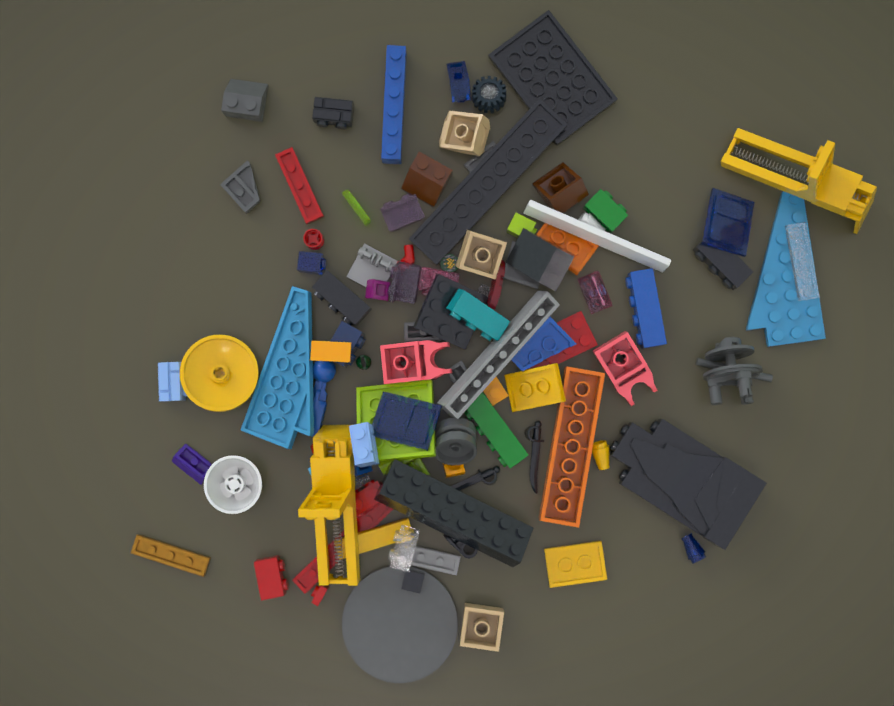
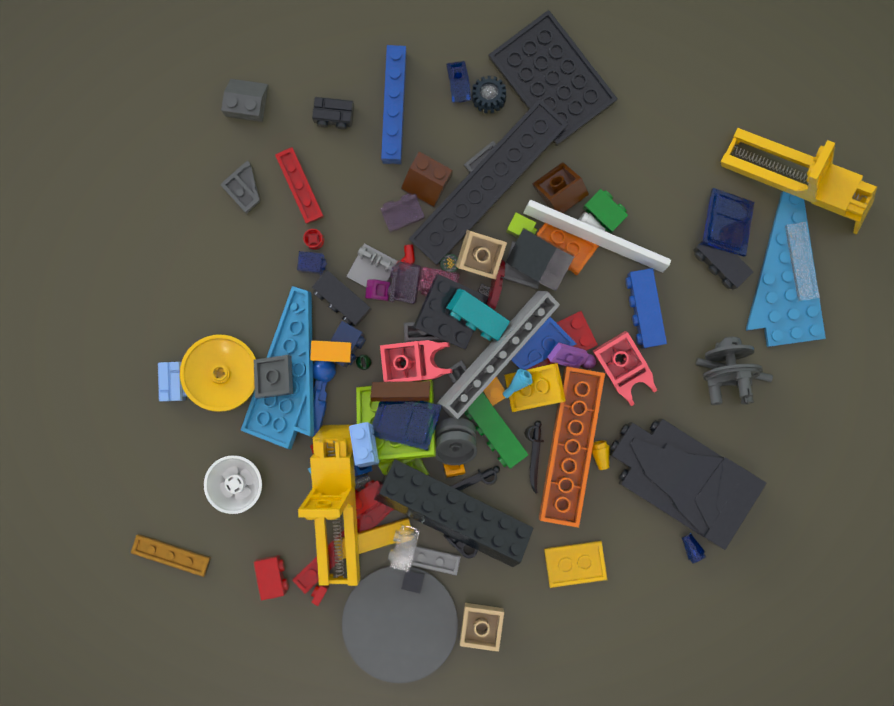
(192, 463): dark purple slope -> none
(273, 376): none -> dark grey plate
(356, 207): clear neon green tile -> none
(400, 391): none -> reddish brown tile
(465, 133): tan slope -> none
(521, 380): none -> medium azure cone
(571, 356): none -> medium lavender plate
(595, 292): clear pink slope -> none

